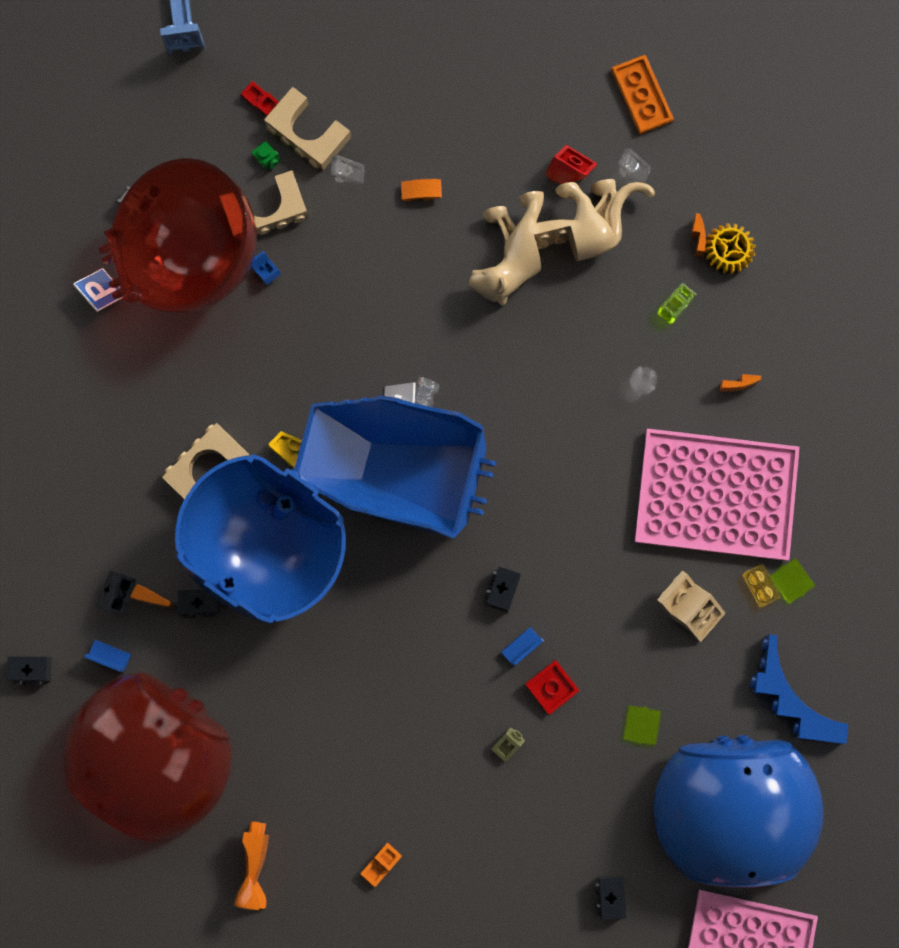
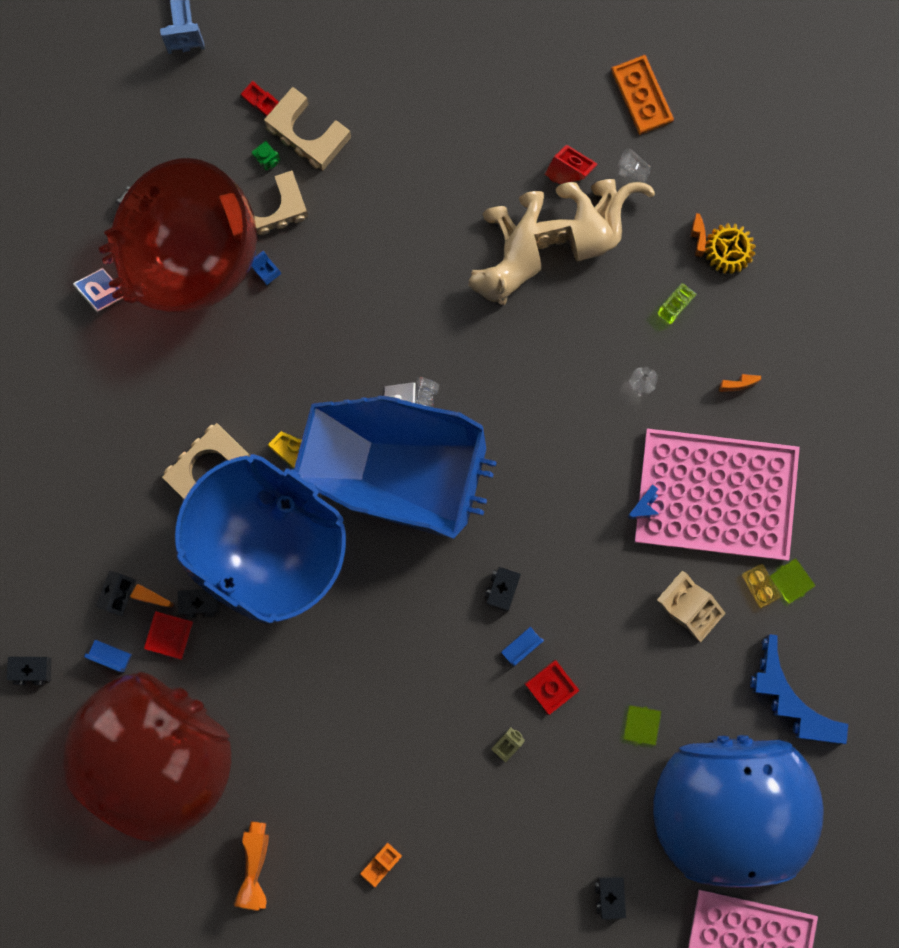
(168, 635): none -> red plate
(347, 170): clear slope -> none
(421, 189): orange slope -> none
(642, 509): none -> blue slope

